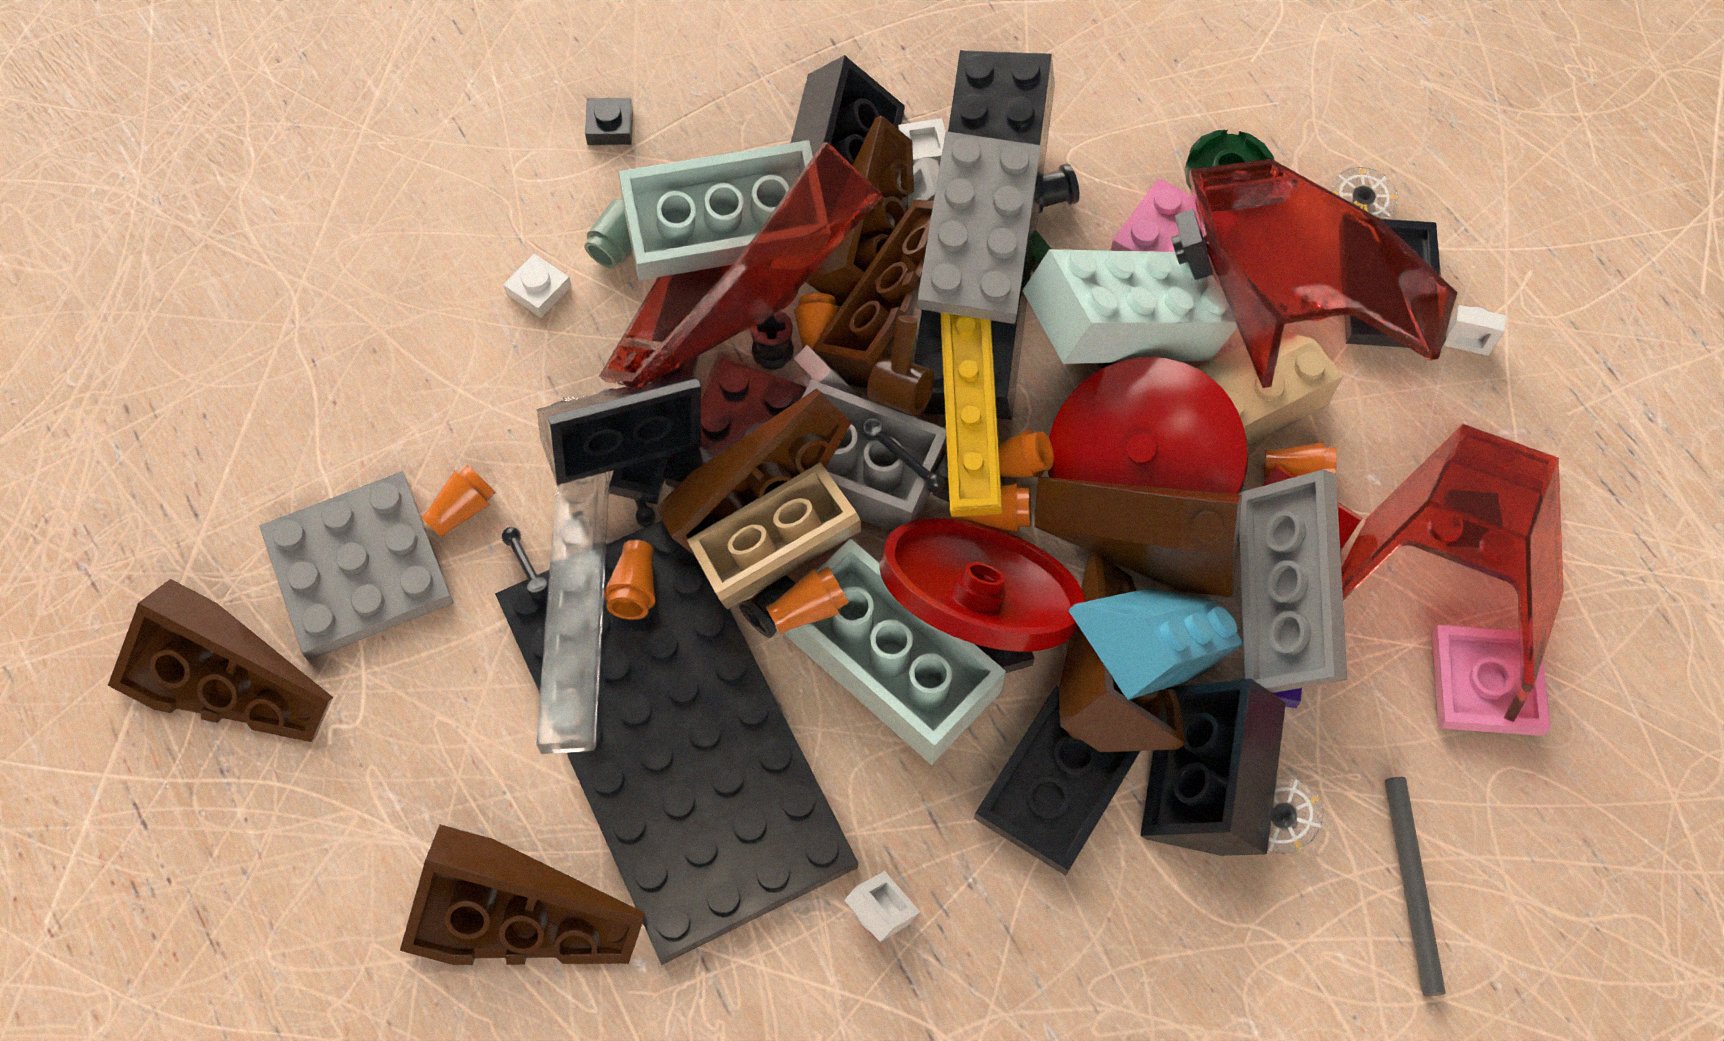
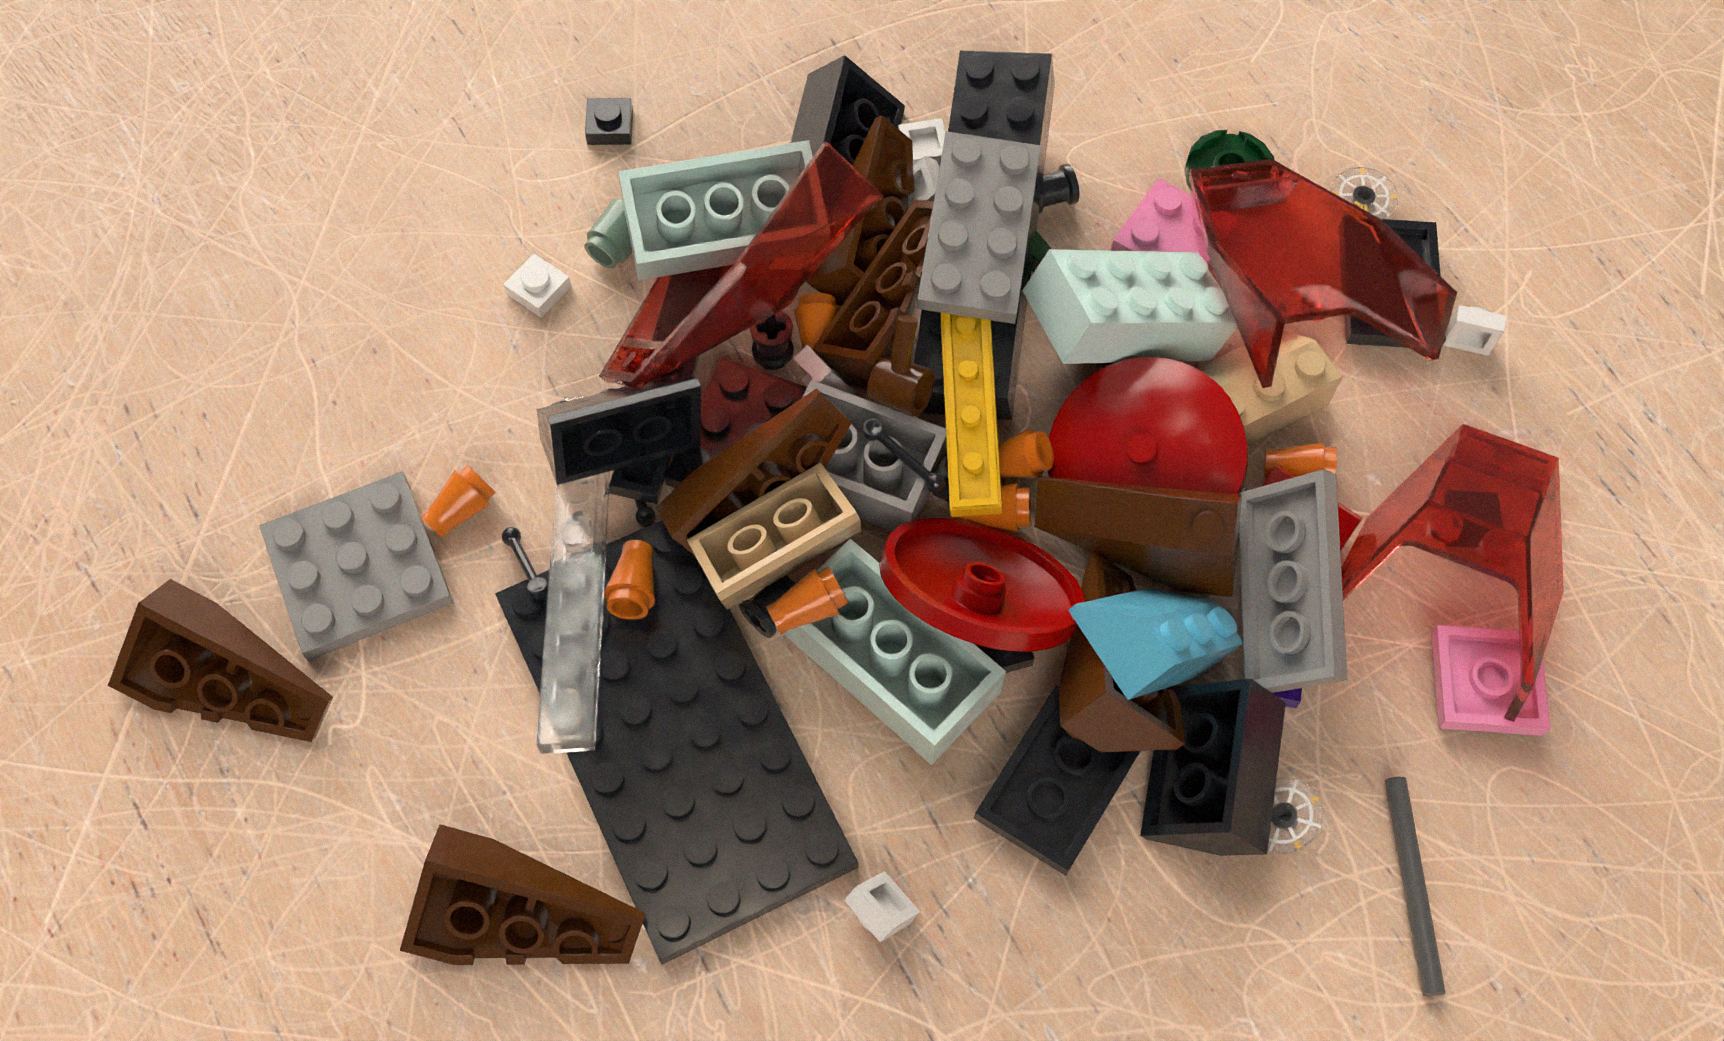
(1190, 245): black plate -> none

